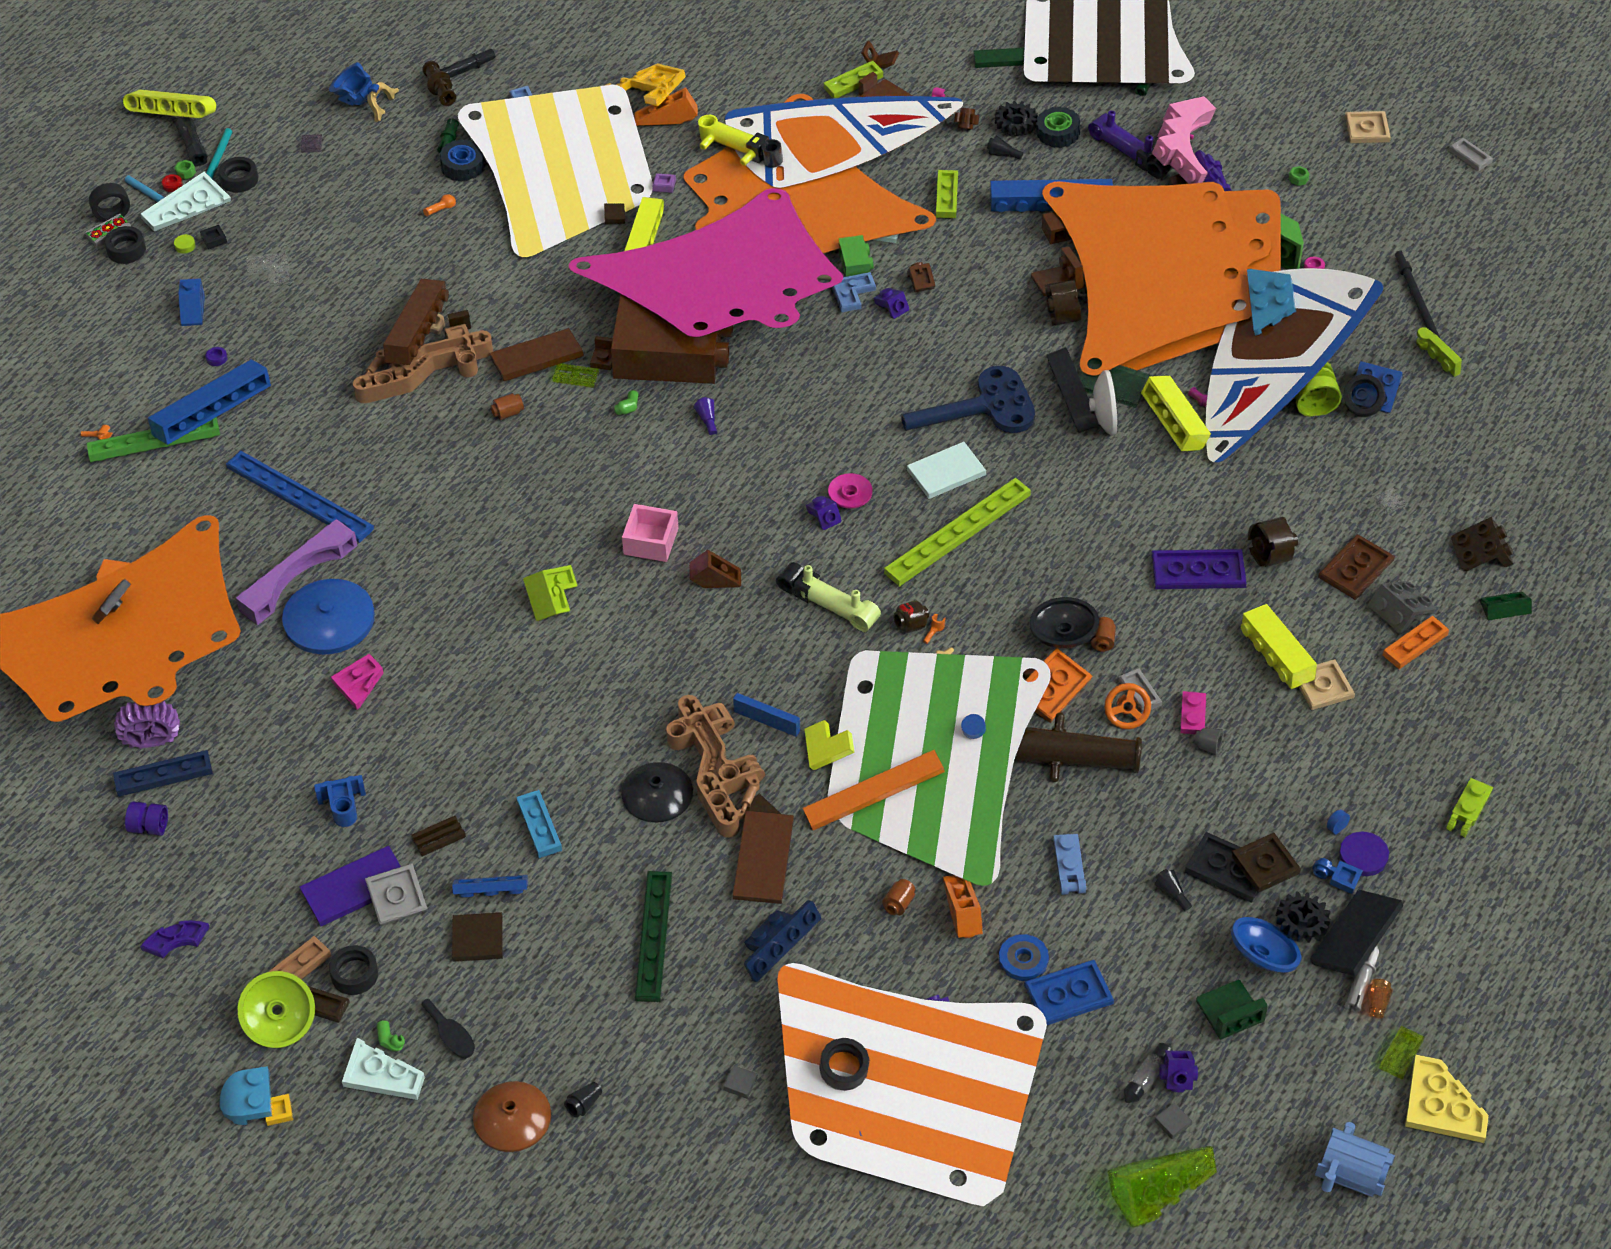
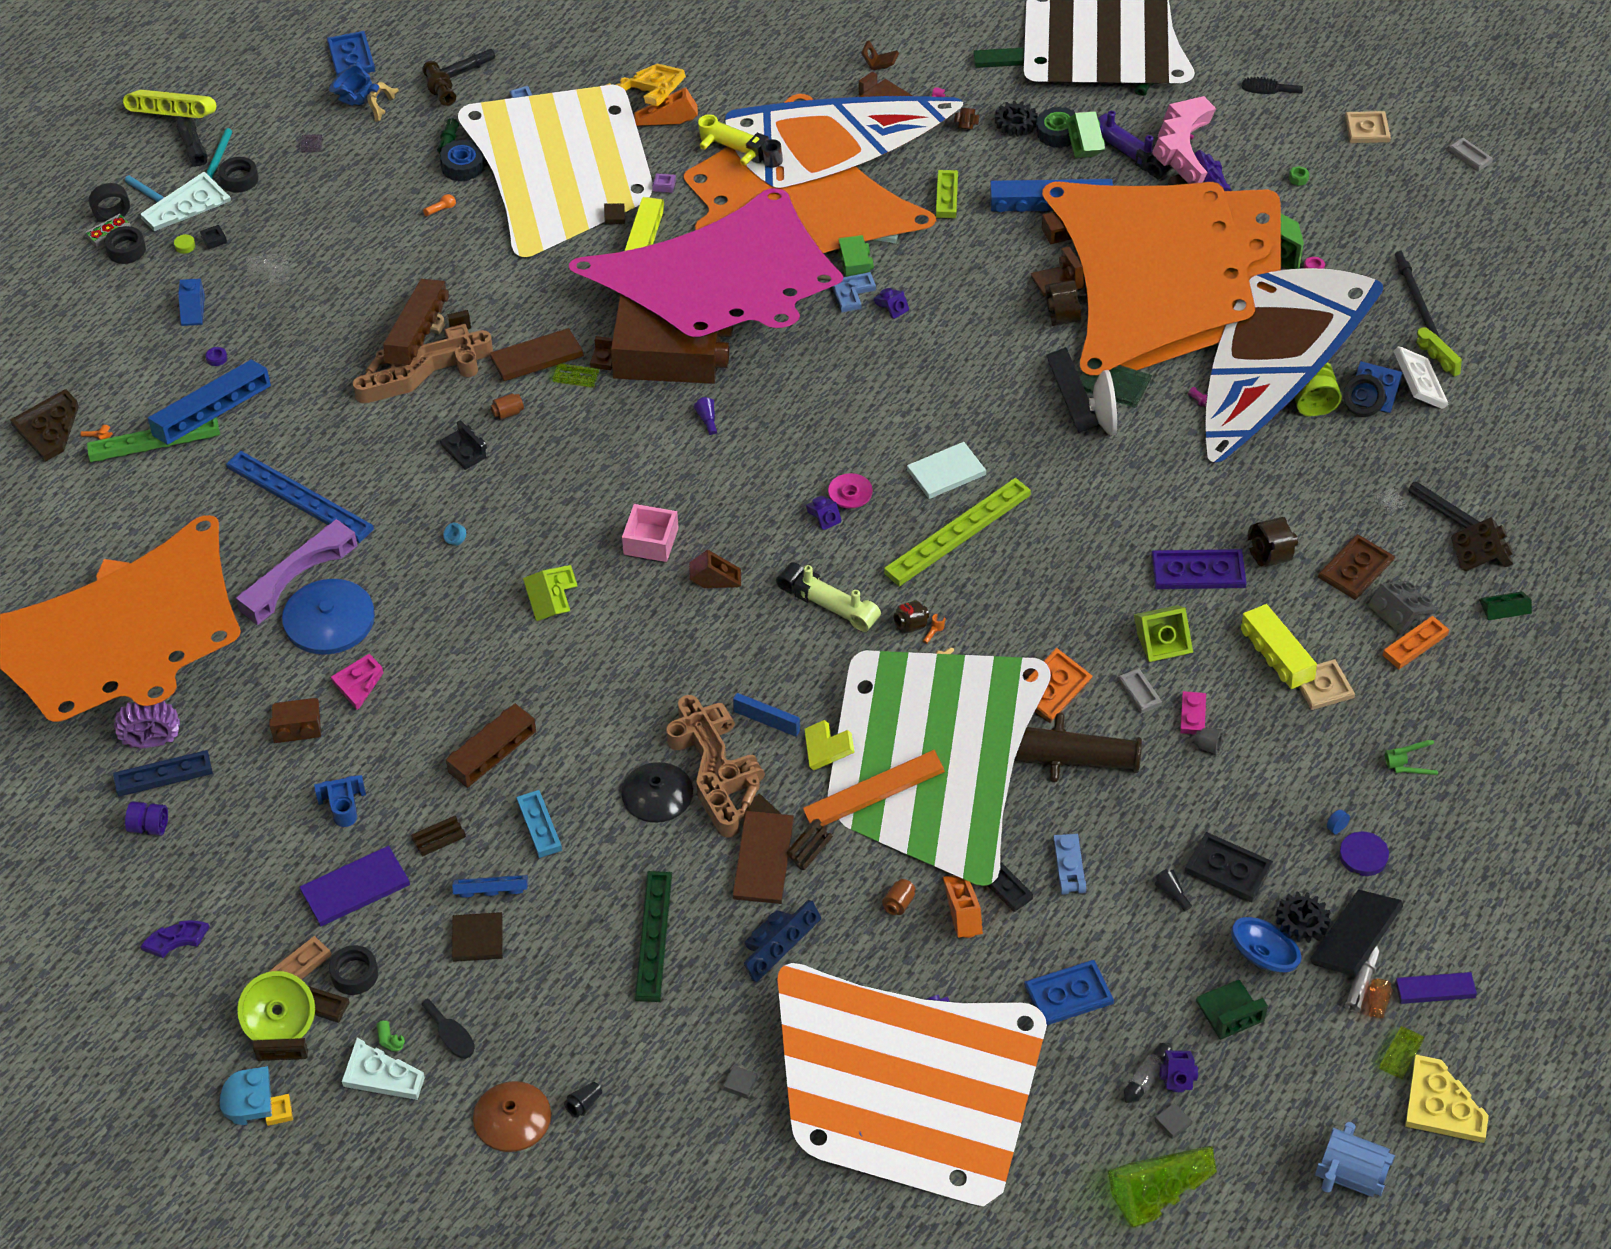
(48, 424): none -> dark brown plate
(112, 601): black plate -> none
(171, 182): red tile -> none
(185, 169): bright green tile -> none
(280, 1049): none -> dark brown tile
(295, 720): none -> reddish brown bracket
(350, 49): none -> blue tile
(396, 894): light grey plate -> none
(454, 534): none -> dark azure tile
(465, 446): none -> black bracket
(490, 745): none -> reddish brown brick
(629, 405): bright green arm -> none
(821, 831): none -> dark brown tile
(842, 1082): black tyre -> none
(849, 81): lime plate -> none
(921, 277): reddish brown bracket -> none
(973, 726): blue tile -> none
(1000, 147): black cone -> none
(1000, 398): dark blue piece -> none
(1010, 889): none -> black plate
(1028, 945): blue tile -> none
(1064, 622): black dish -> none
(1085, 134): none -> brick
(1105, 636): dark orange brick -> none
(1129, 697): orange piece -> none
(1164, 632): none -> lime slope
(1175, 413): neon yellow brick -> none
(1266, 862): dark brown tile -> none
(1267, 86): none -> black piece
(1270, 297): dark azure wing -> none
(1343, 877): blue plate -> none
(1398, 757): none -> bright green plant
(1420, 377): none -> white tile
(1435, 987): none -> dark purple tile
(1442, 505): none -> black axle
(1470, 805): lime hinge -> none

